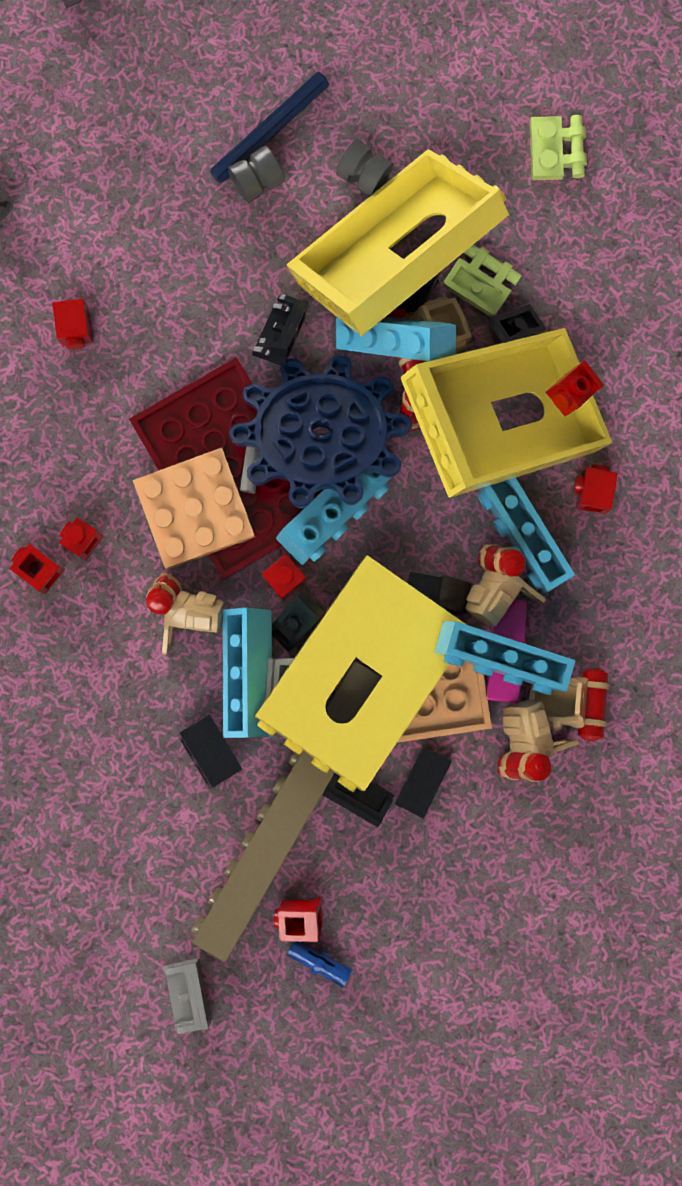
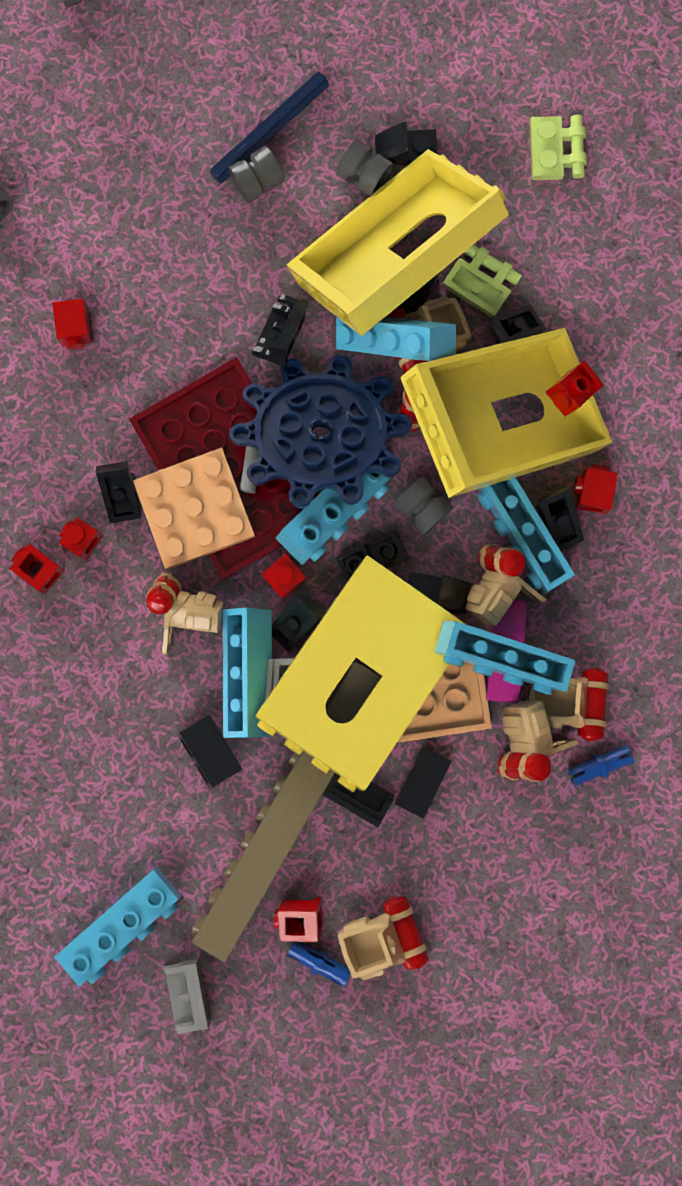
(118, 492): none -> black slope
(118, 926): none -> medium azure brick
(383, 941): none -> tan piece
(385, 550): none -> black slope
(404, 146): none -> black slope
(423, 505): none -> dark grey wheel
(560, 518): none -> black slope
(600, 765): none -> blue pin

